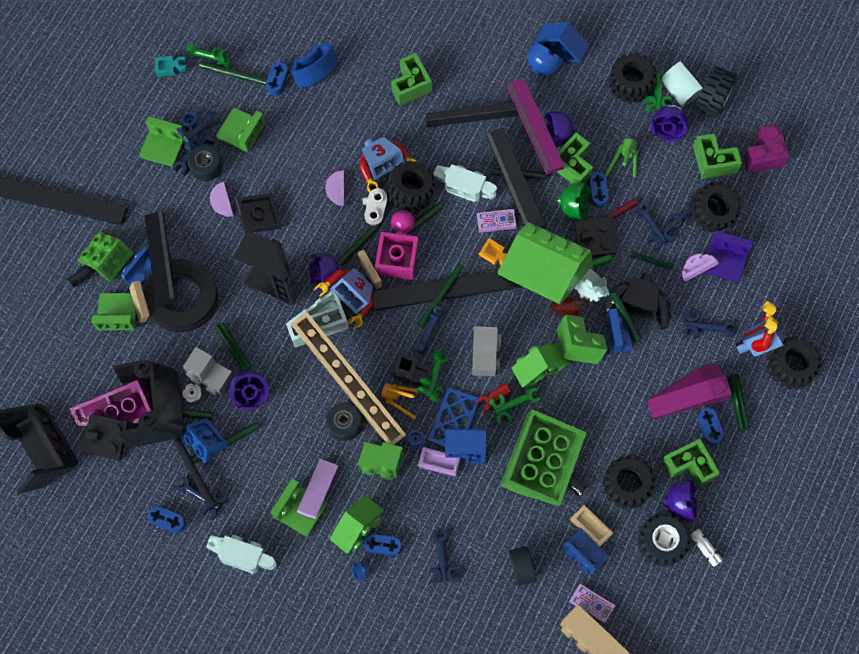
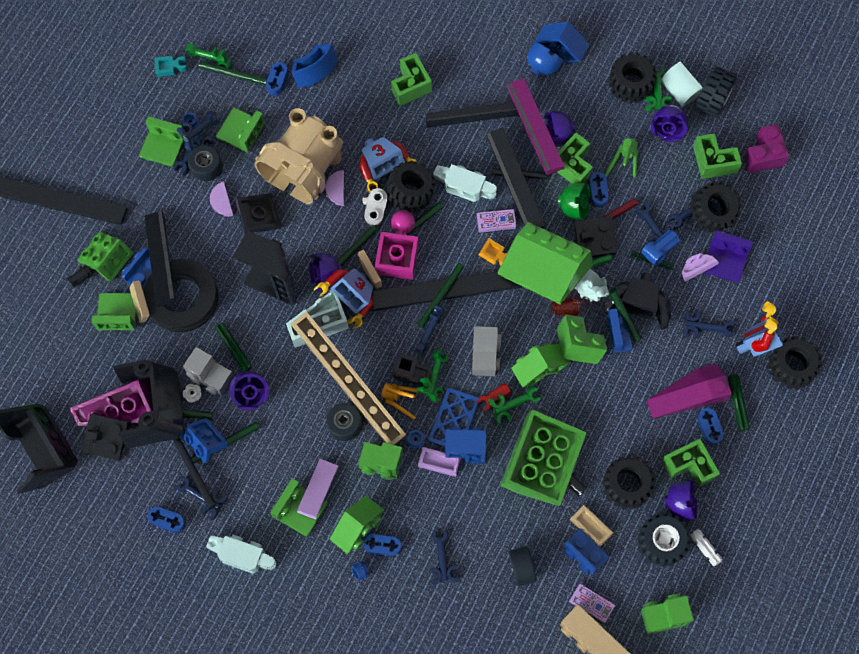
(301, 156): none -> tan piece
(657, 250): none -> blue piece
(668, 615): none -> bright green brick

